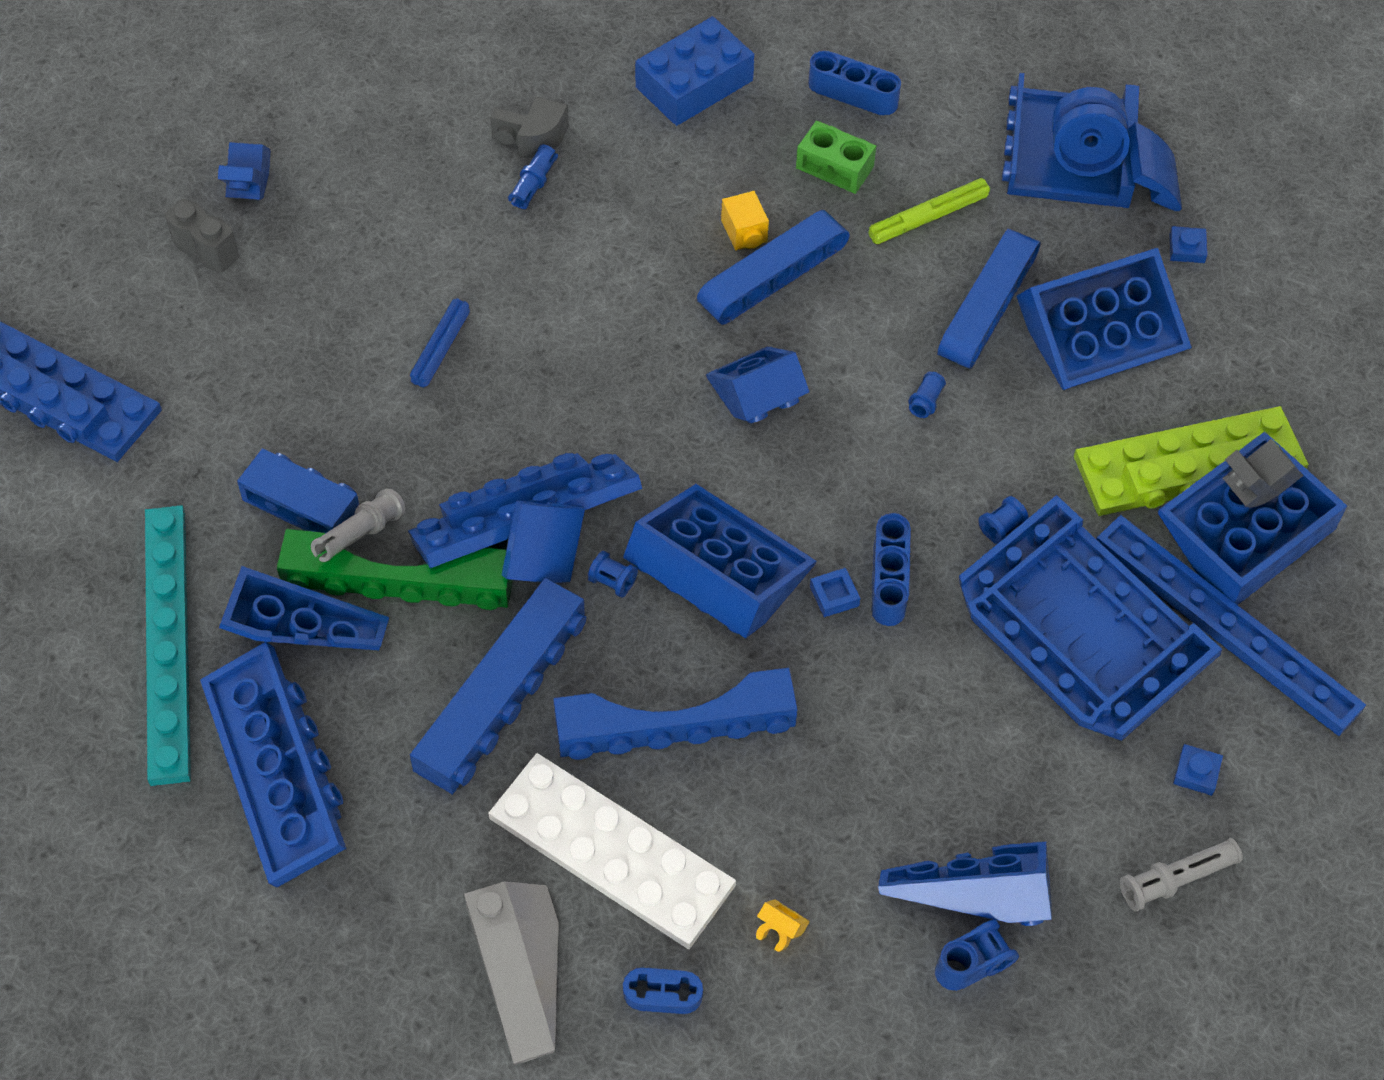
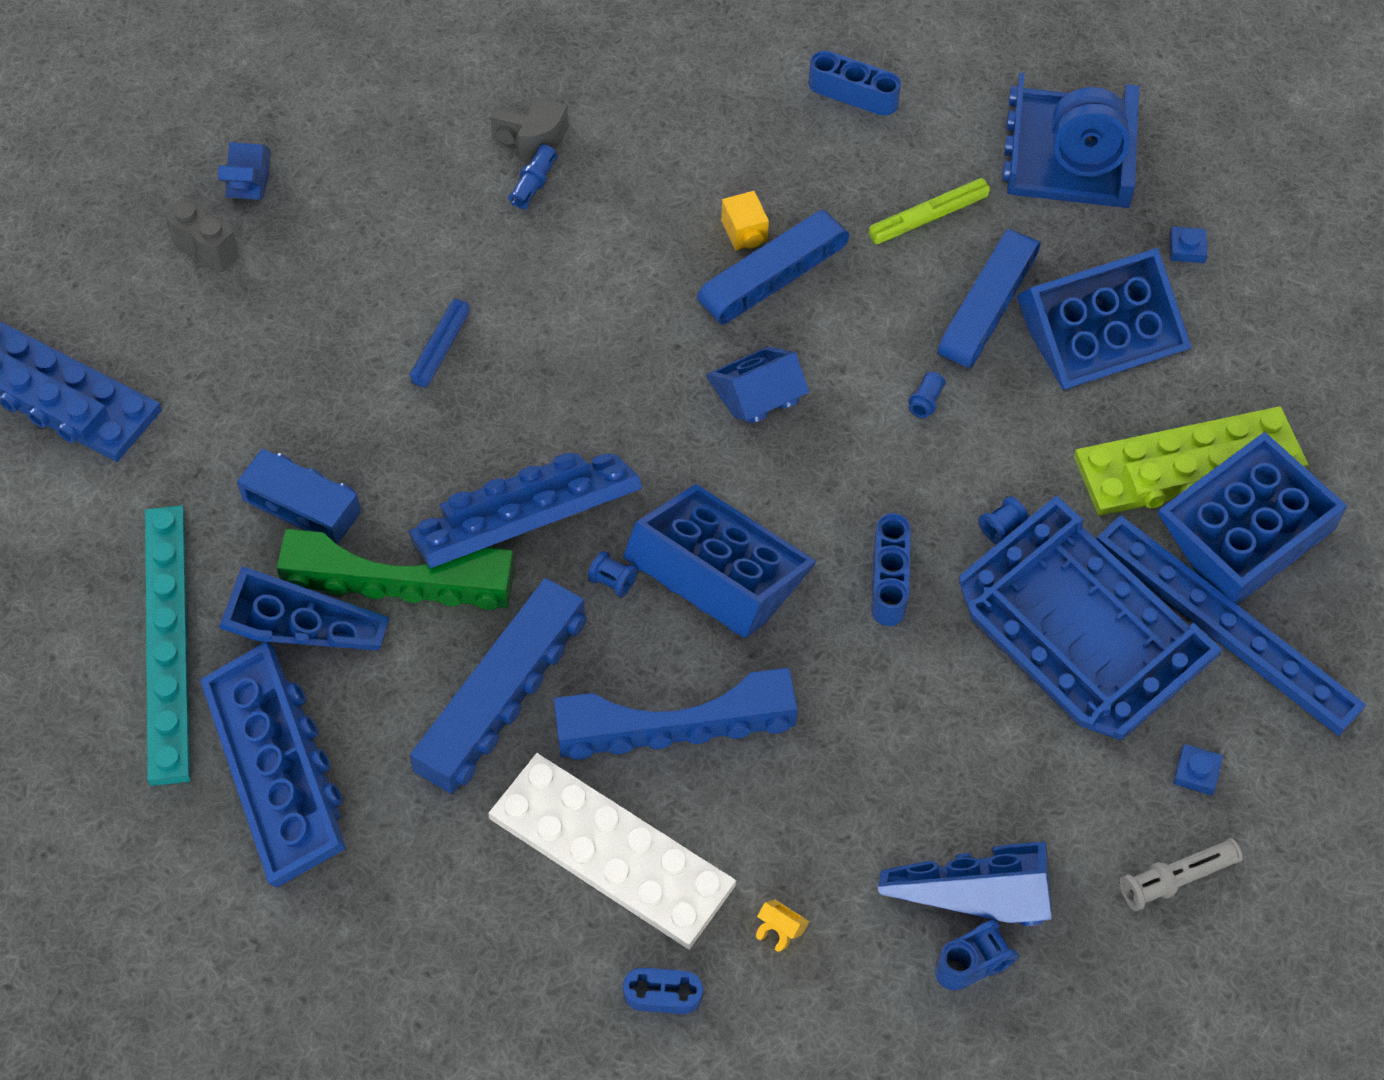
(368, 519): light grey pin -> none
(519, 952): light grey wedge -> none
(543, 542): blue slope -> none
(694, 70): blue brick -> none
(834, 592): blue plate -> none
(836, 156): bright green brick -> none
(1154, 166): blue slope -> none
(1261, 474): dark grey brick -> none

